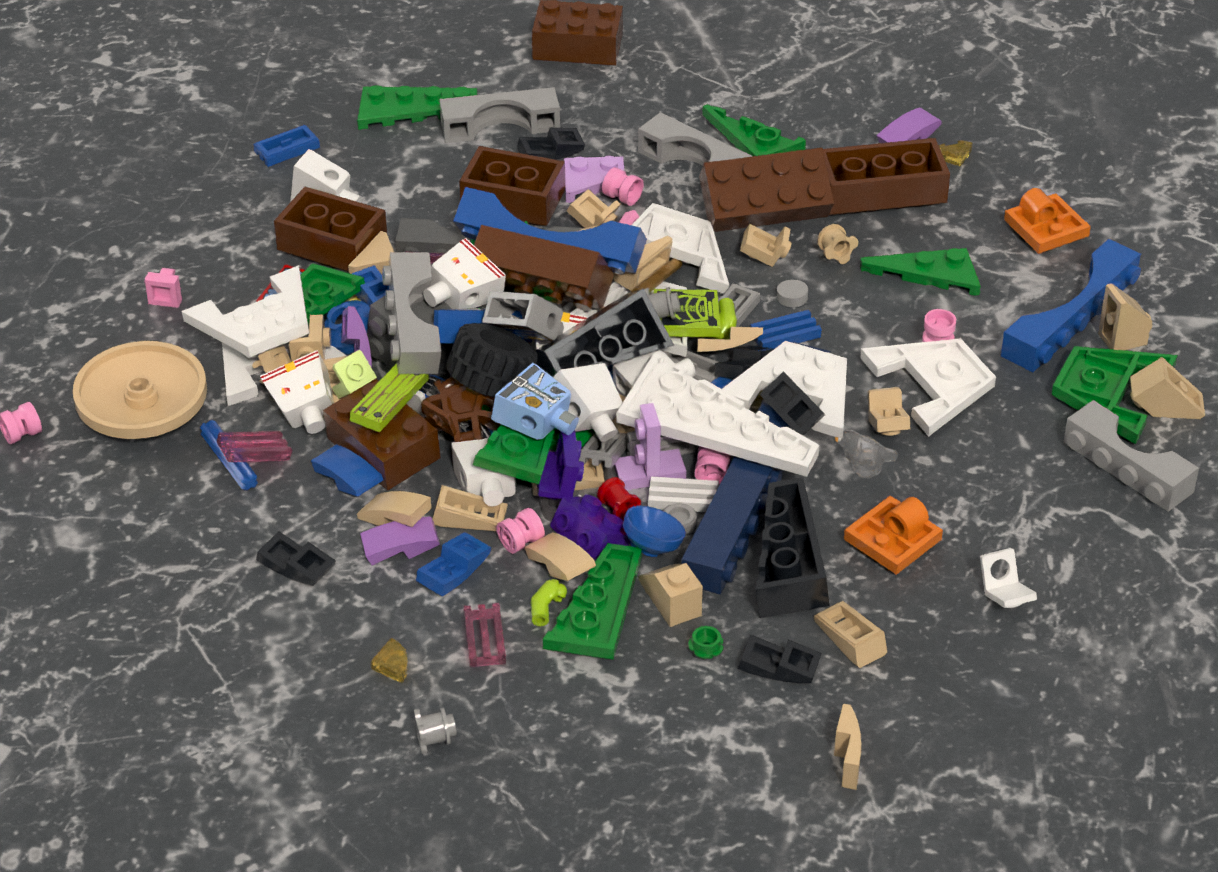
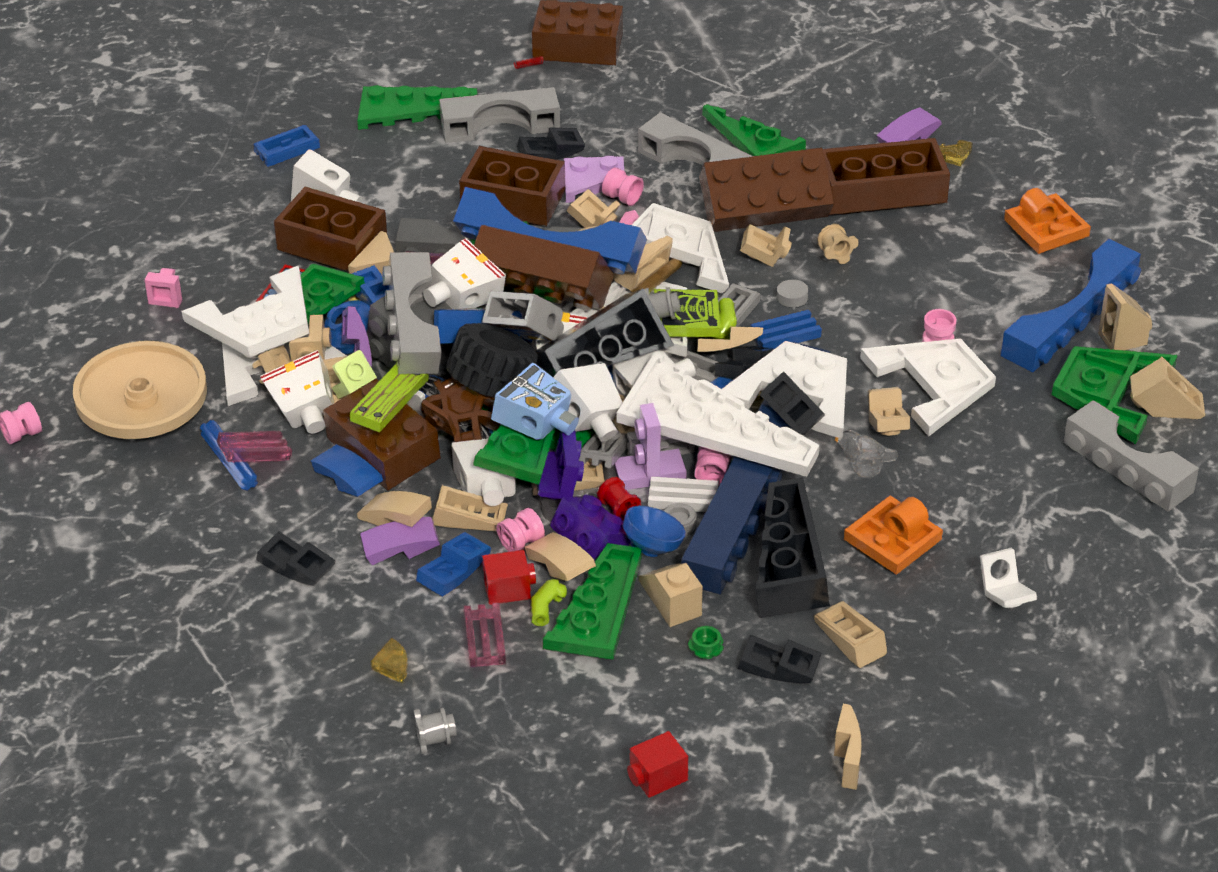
(508, 577): none -> red brick
(529, 62): none -> red leg
(658, 764): none -> red brick
(933, 268): green wing -> none

